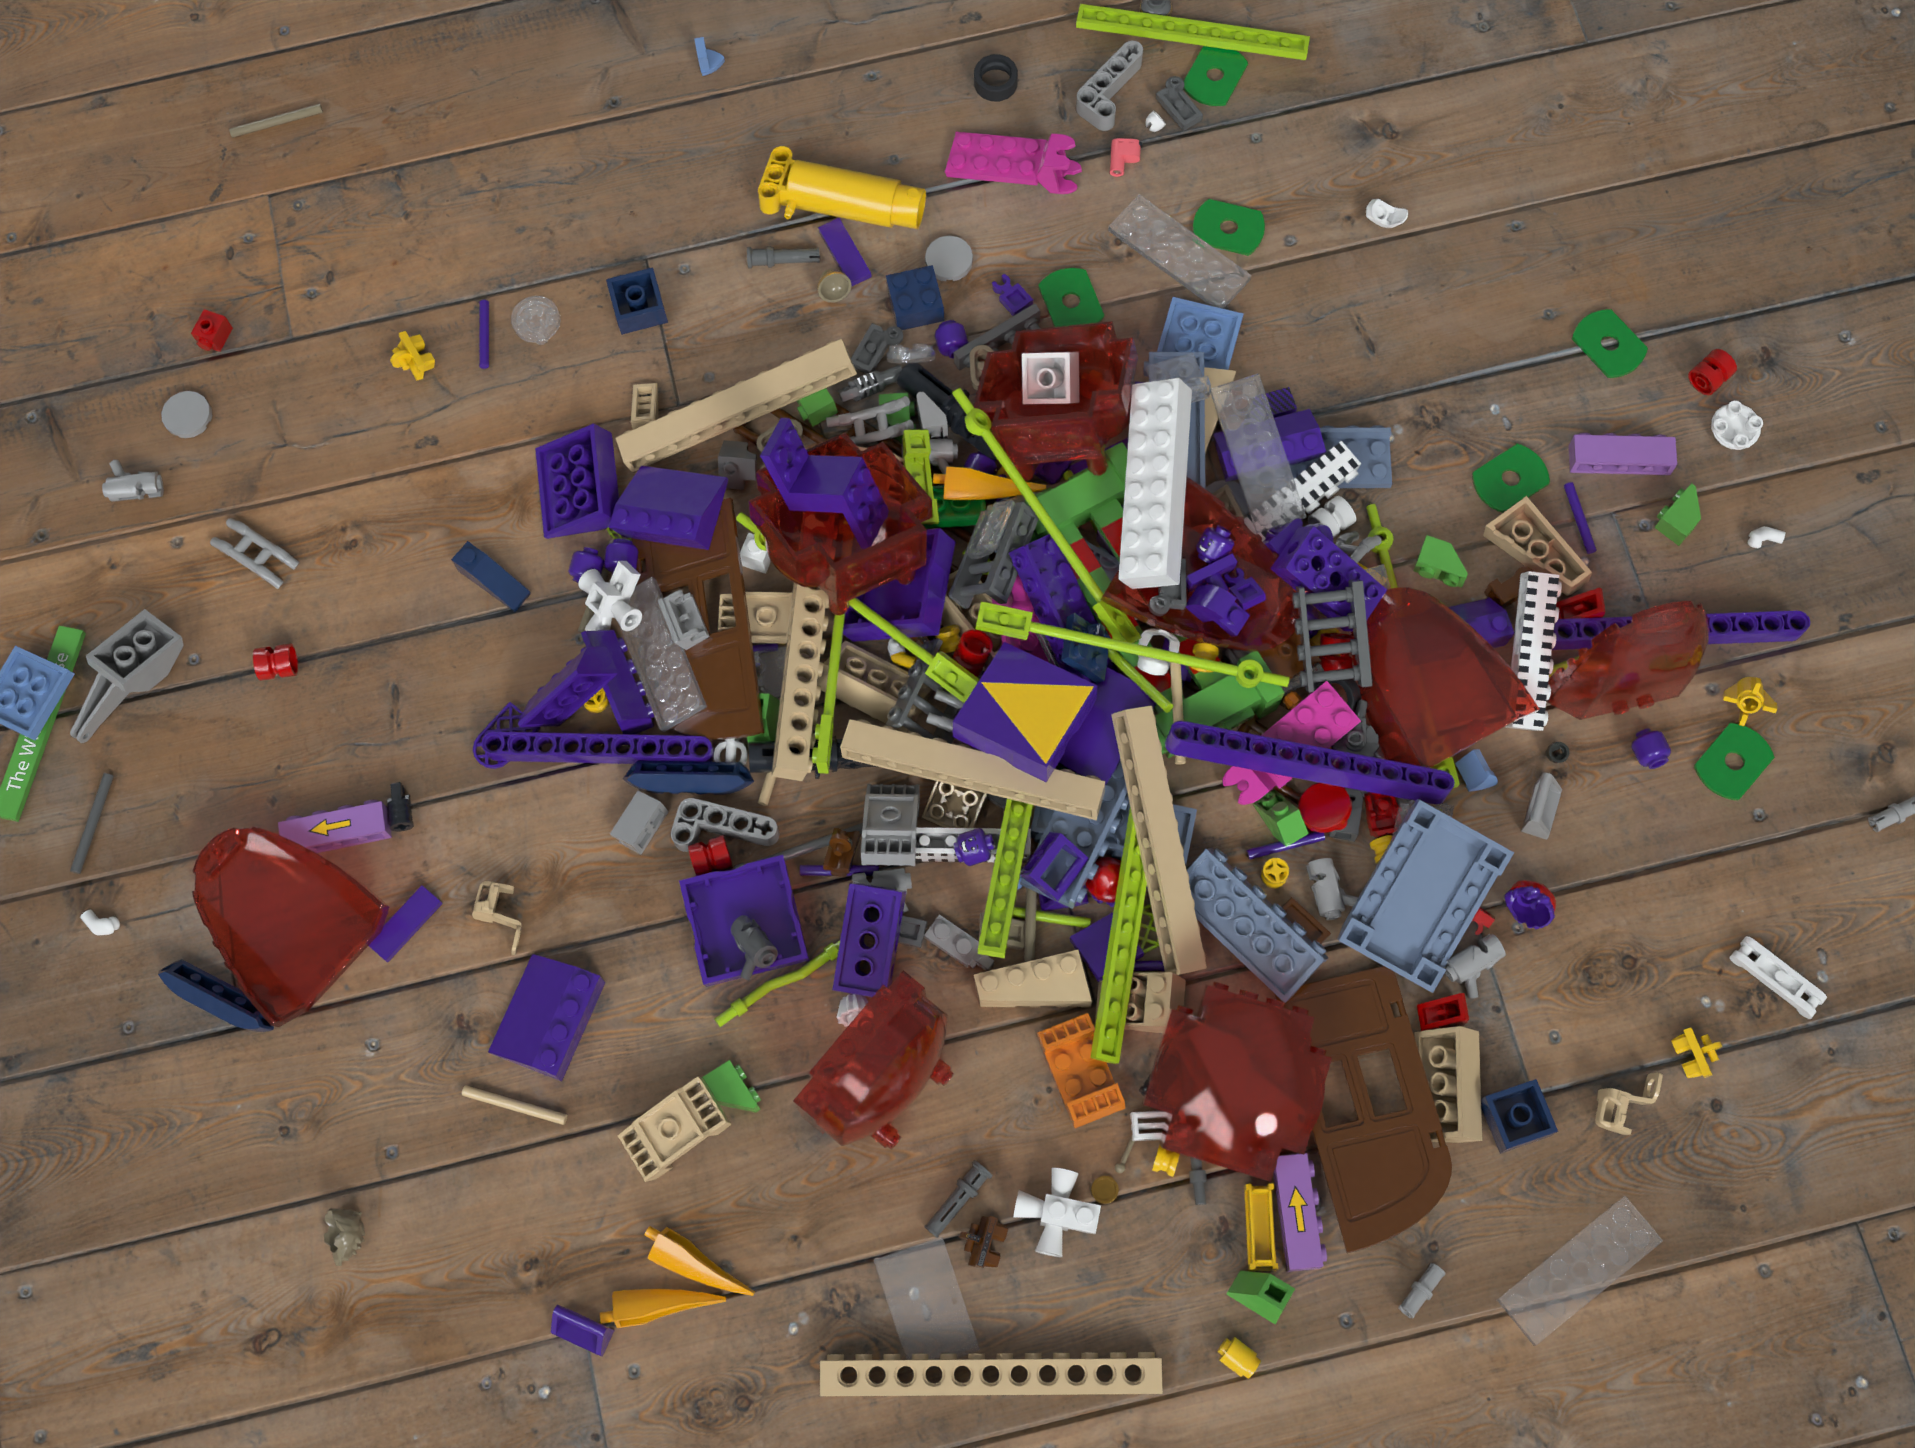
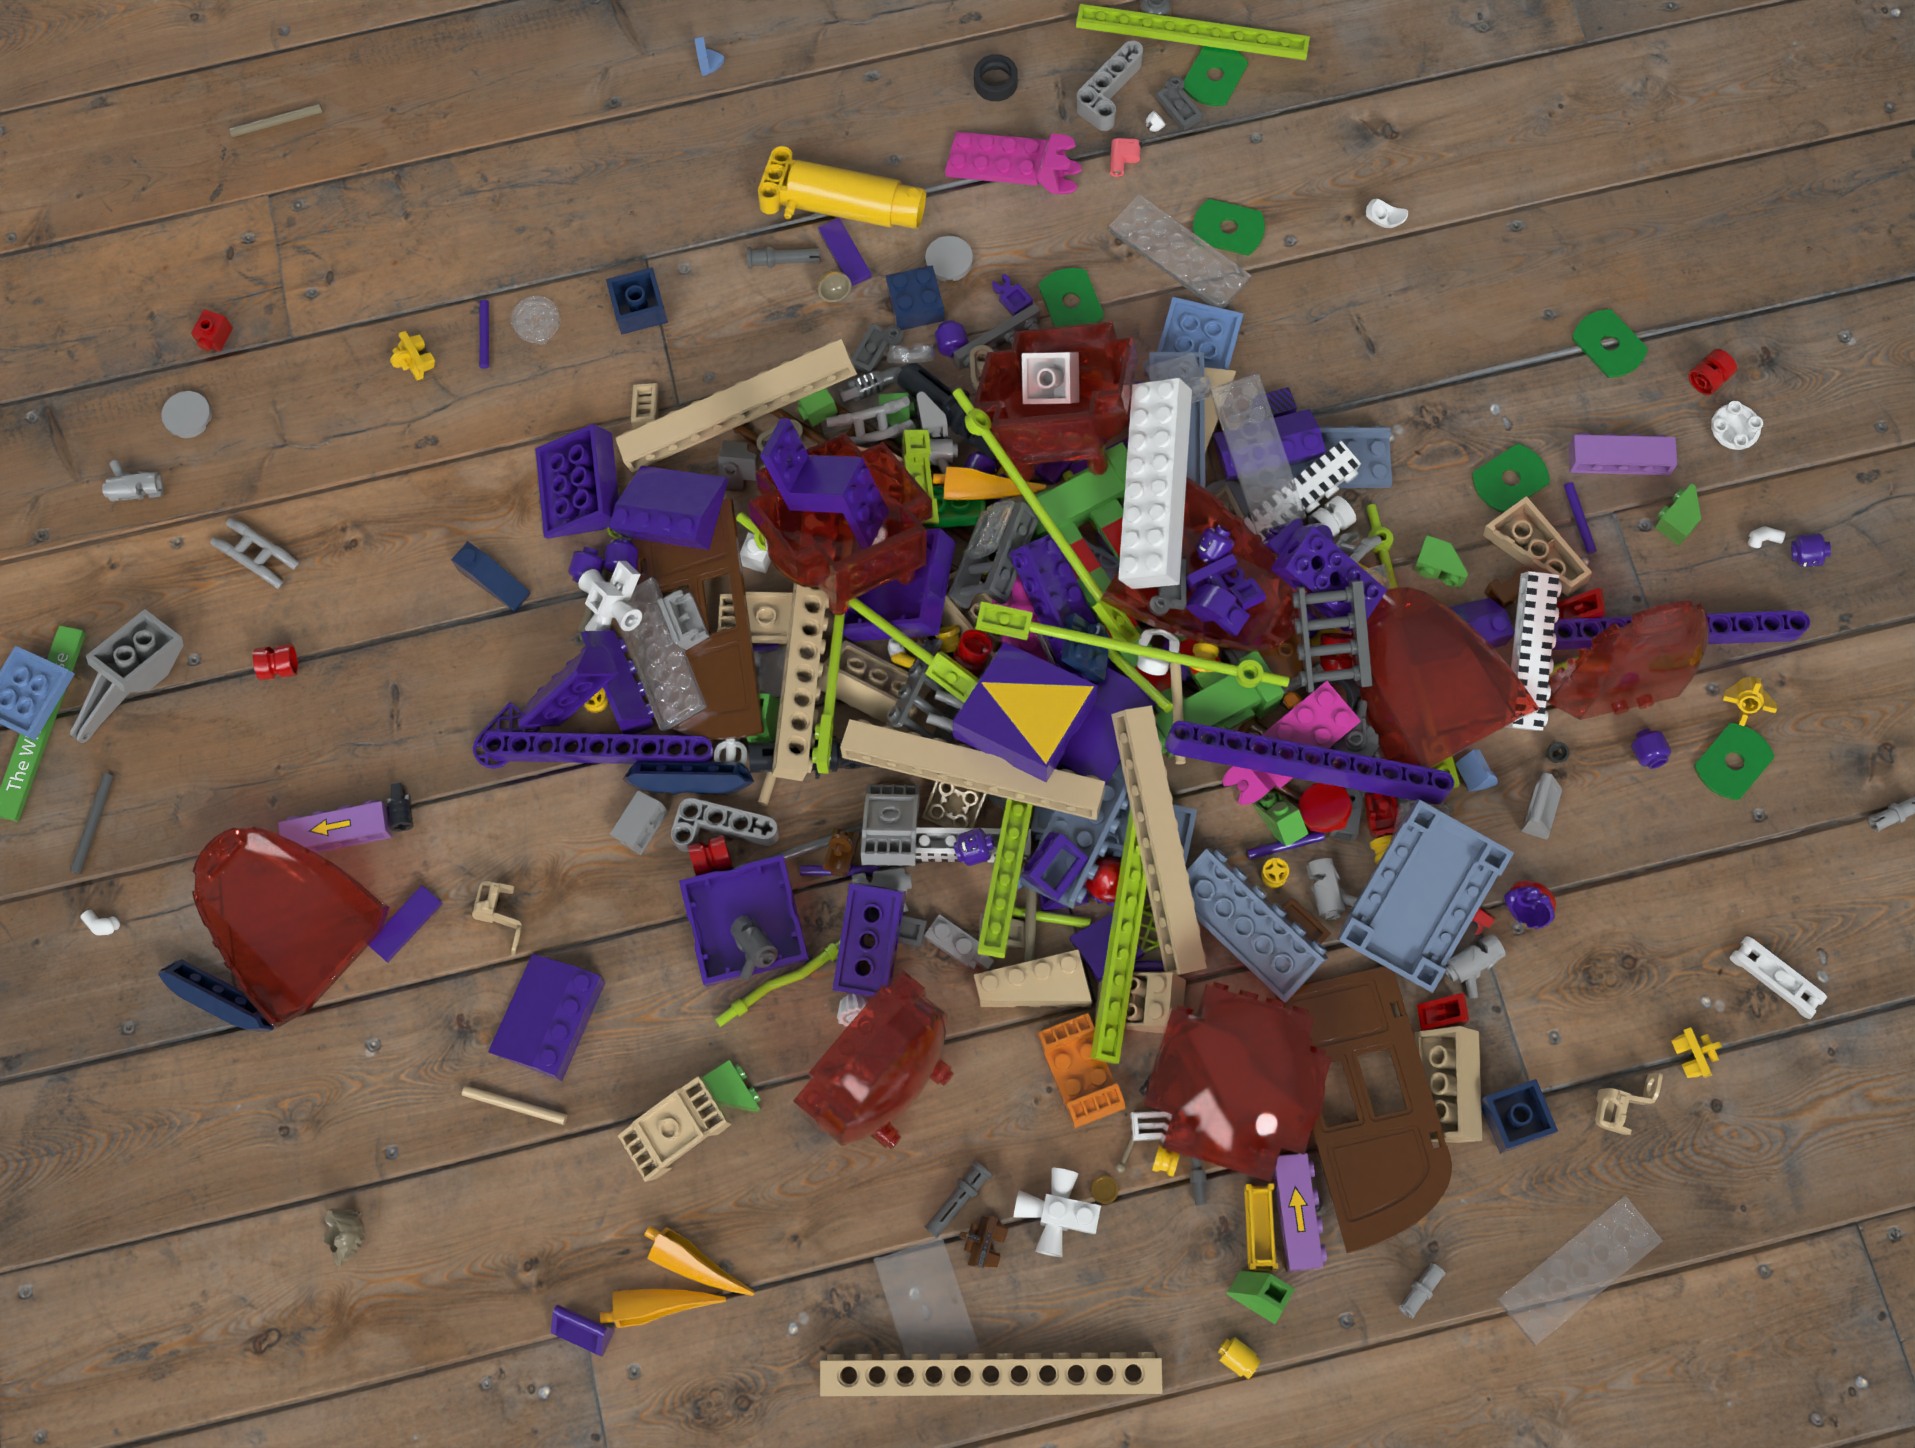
(1810, 550): none -> dark purple head

